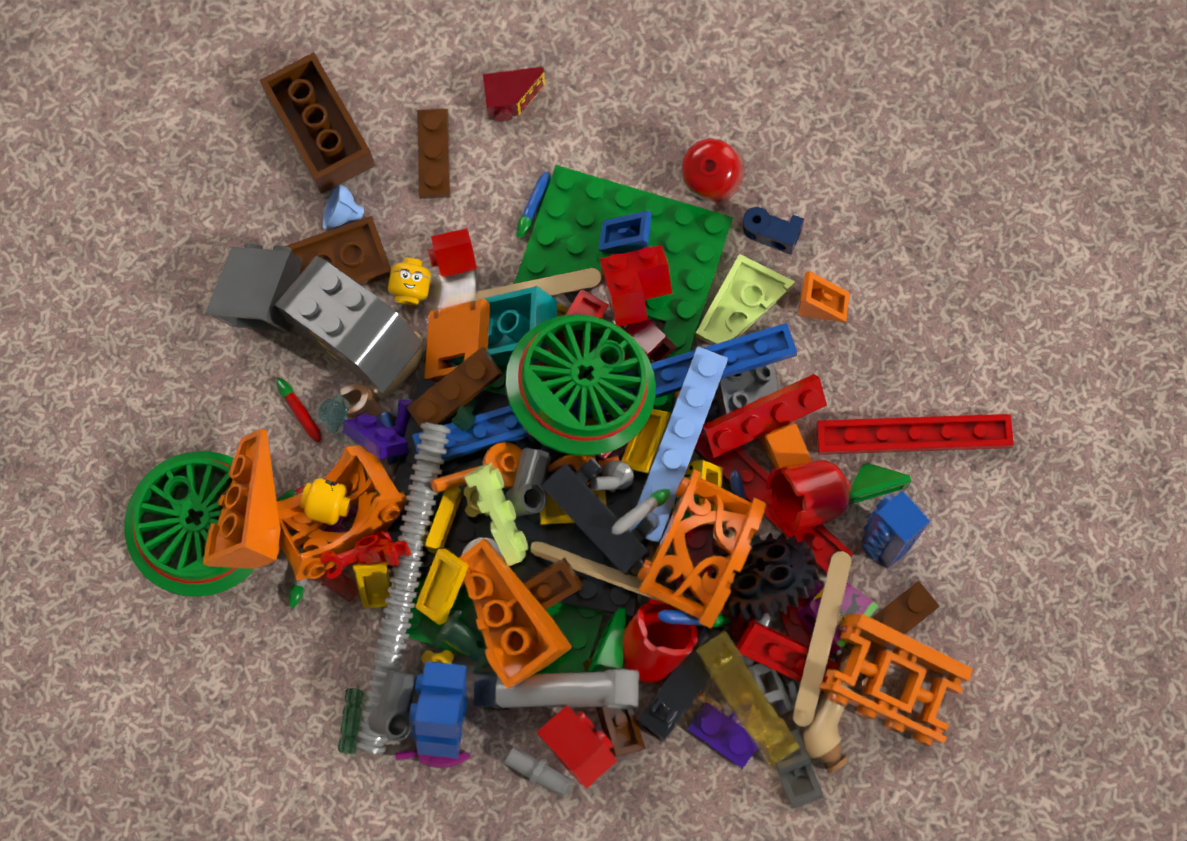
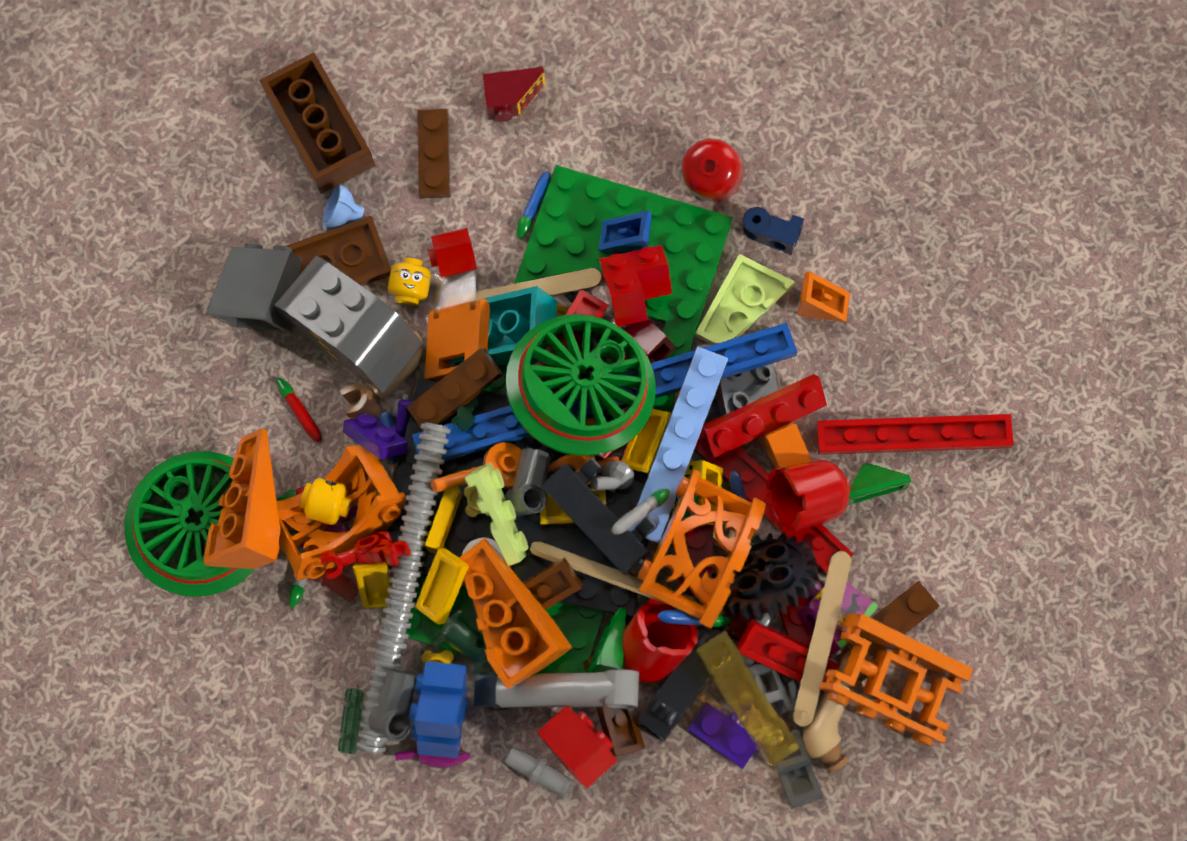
(333, 413): clear light blue plate -> none
(893, 529): blue brick -> none

